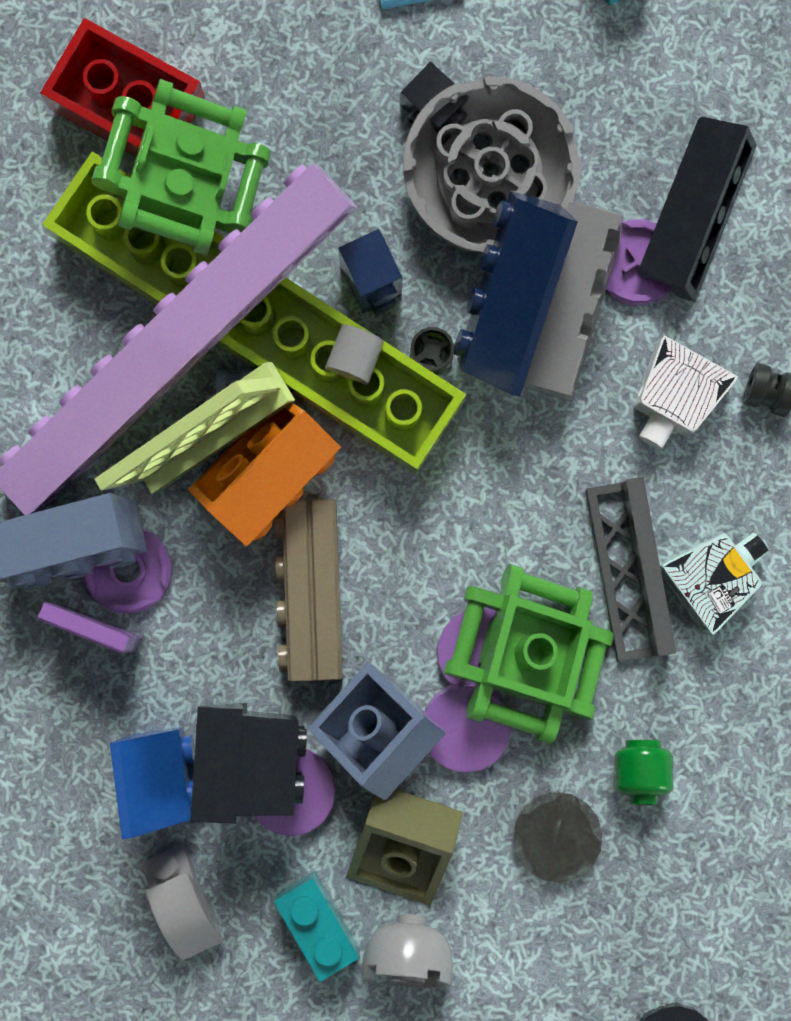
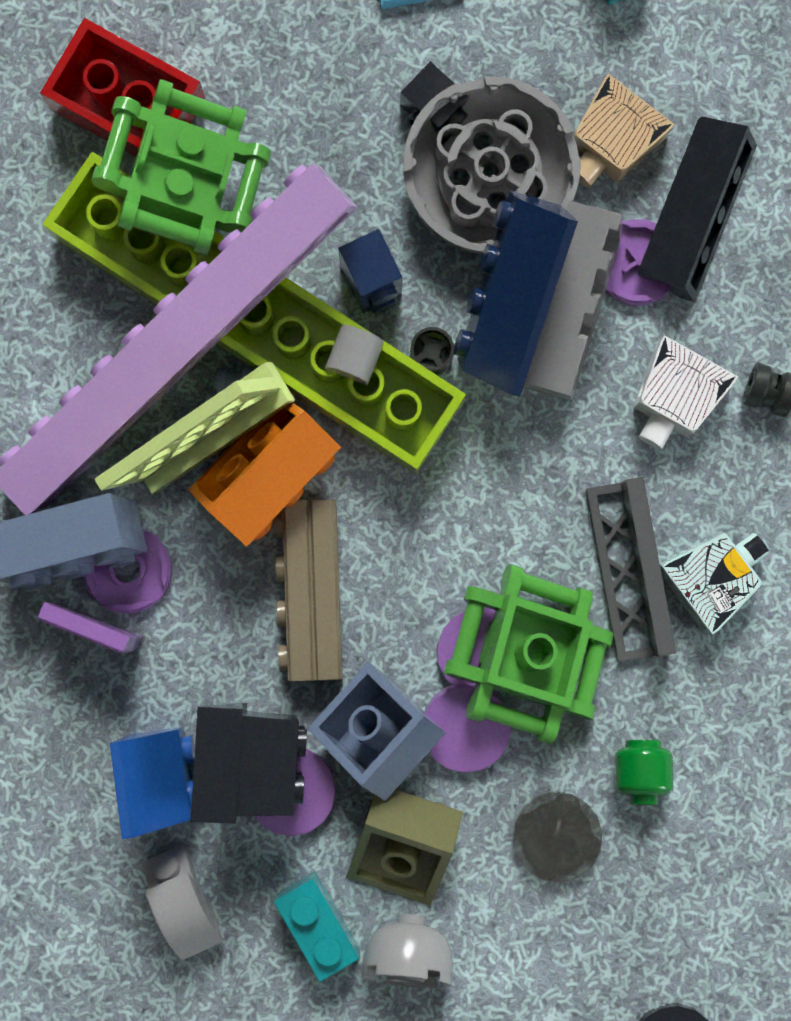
(617, 132): none -> tan torso

